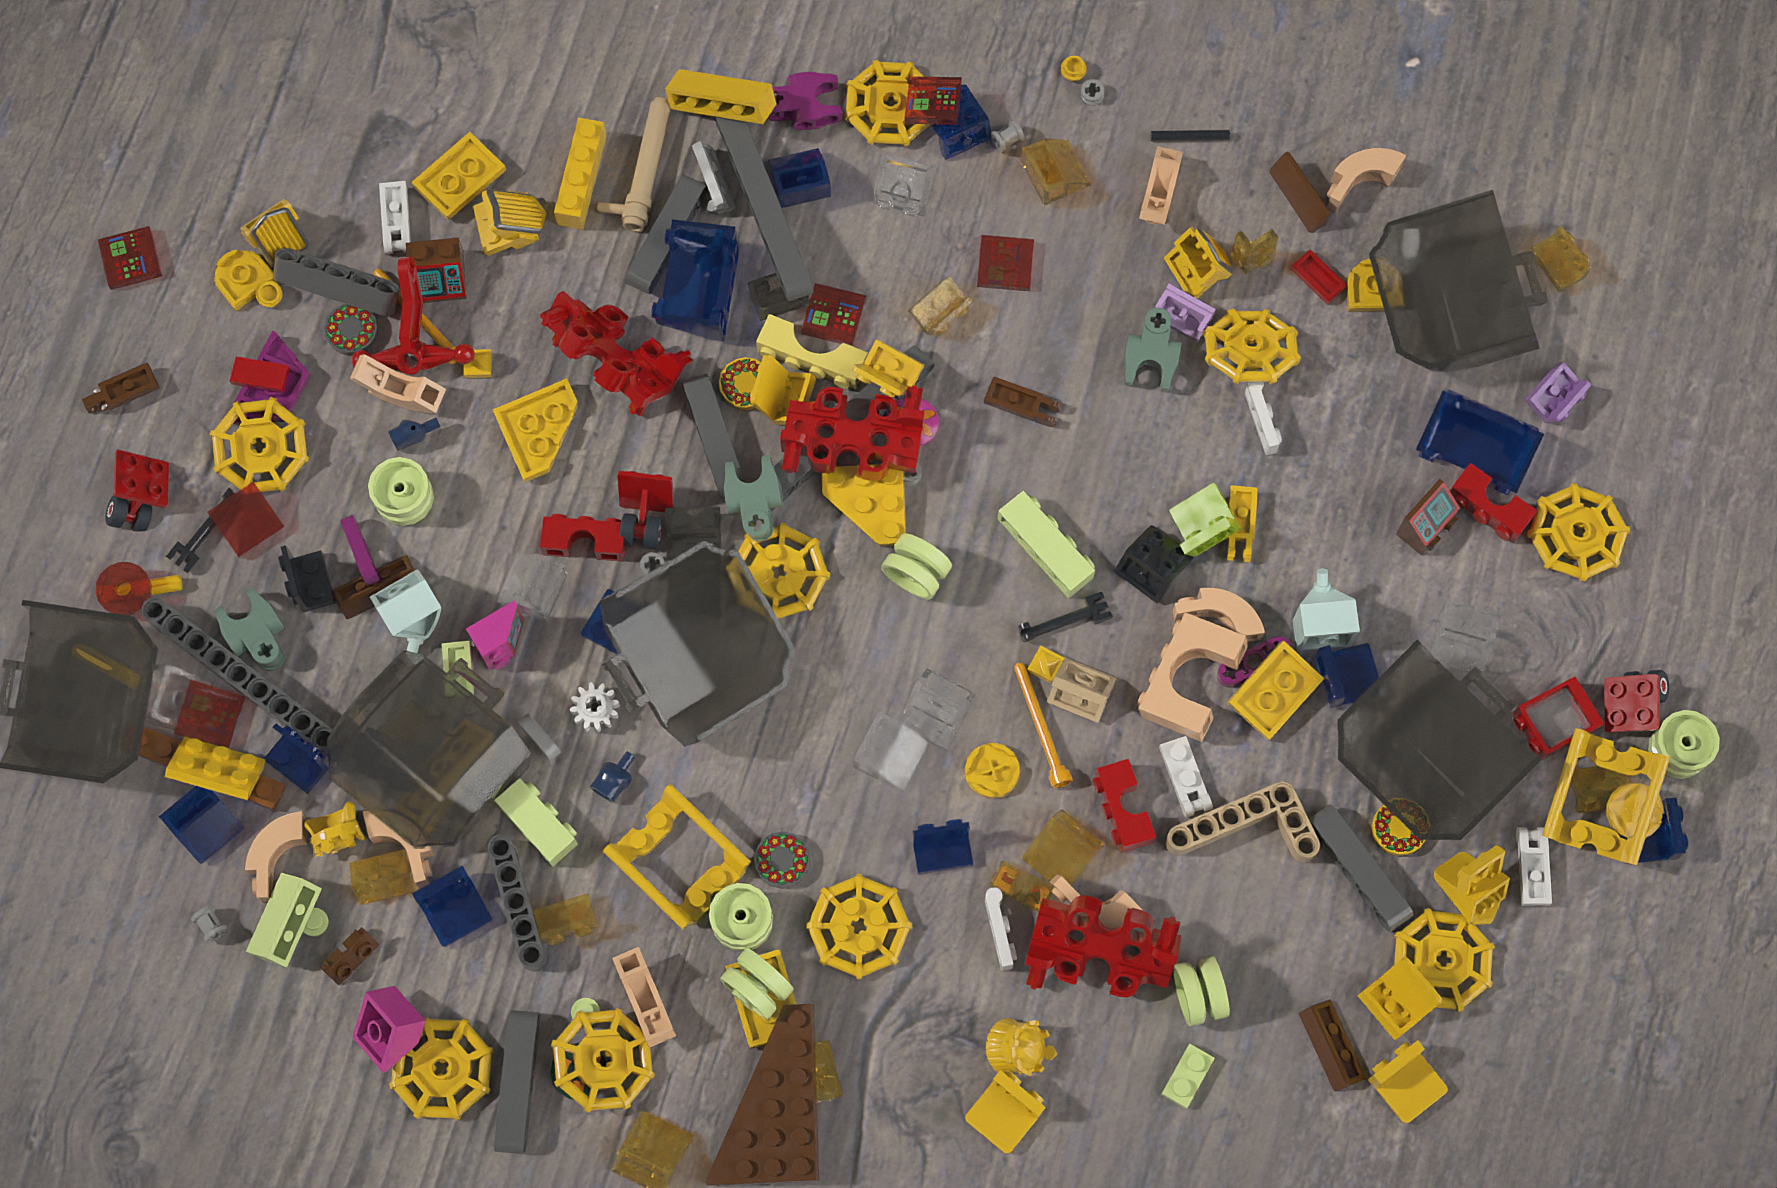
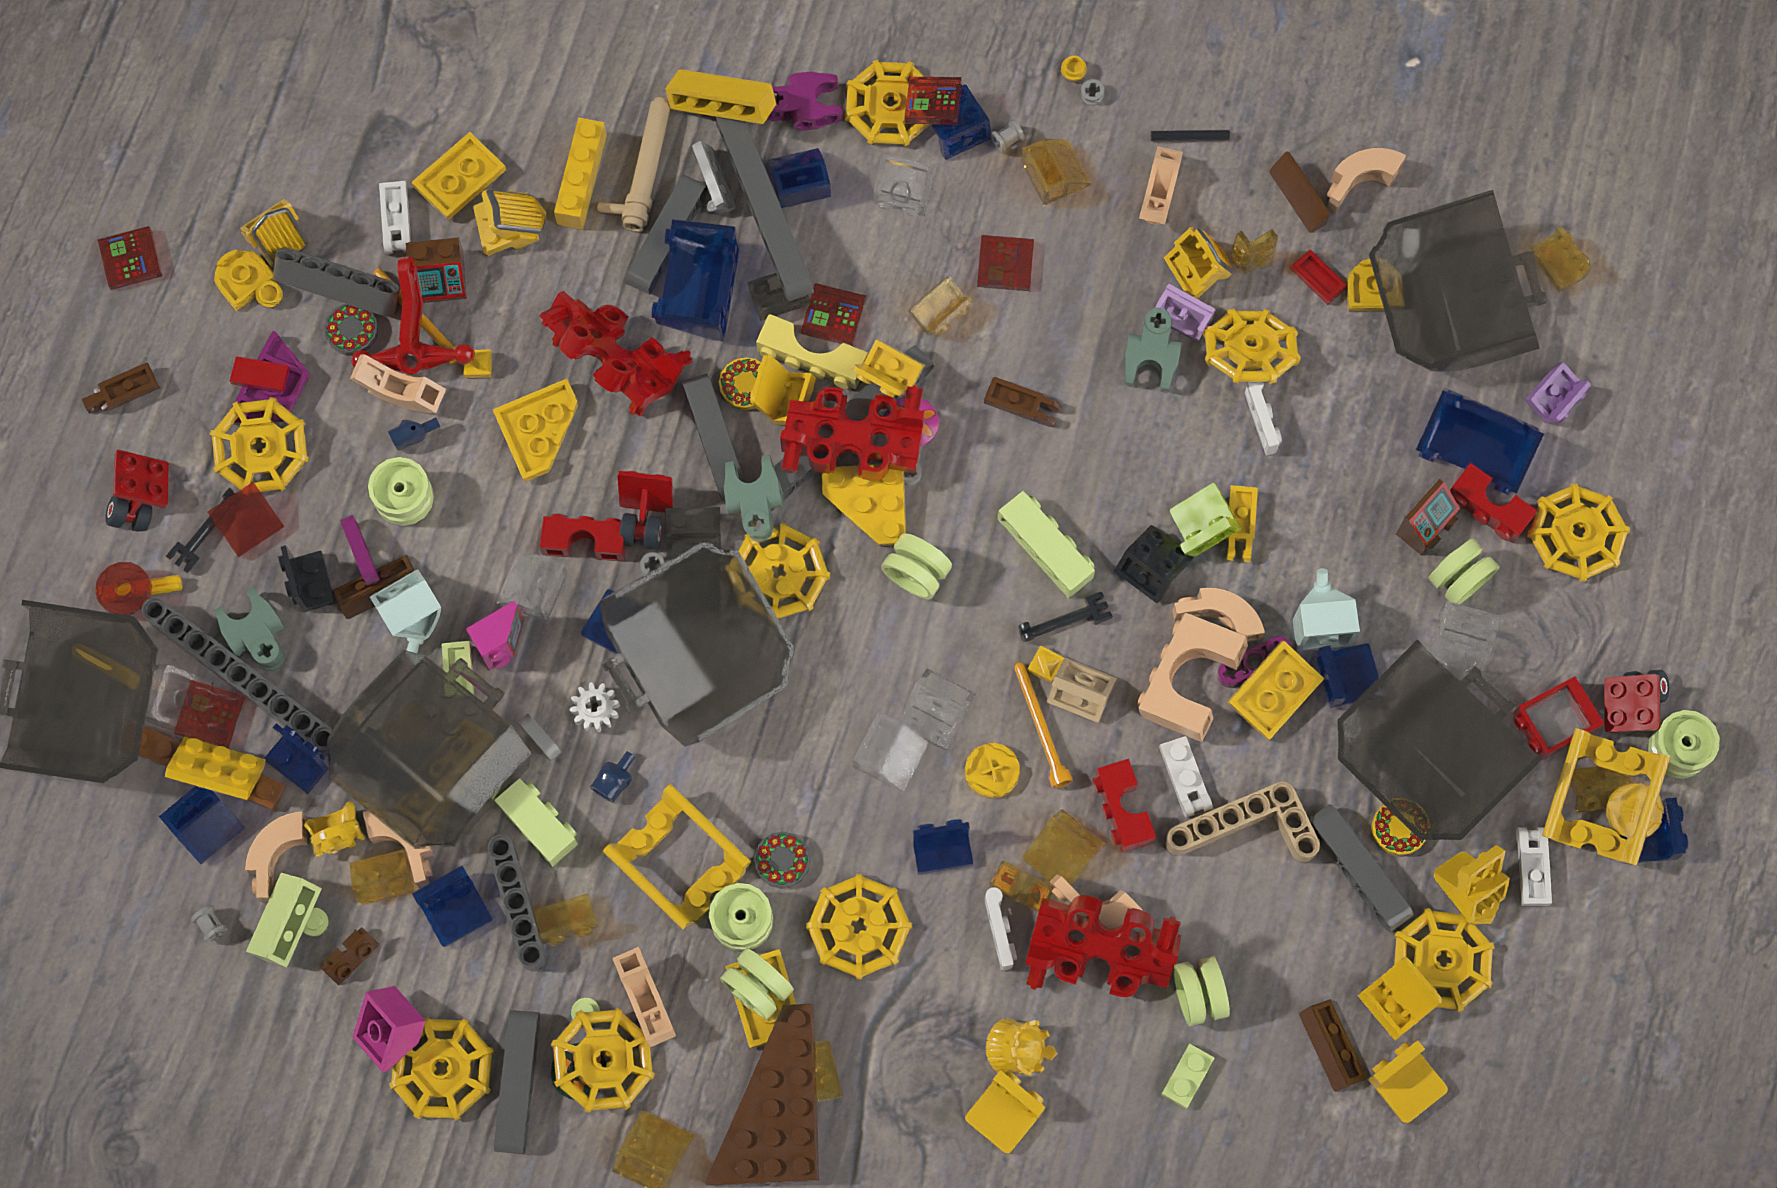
(1461, 569): none -> yellowish green wheel

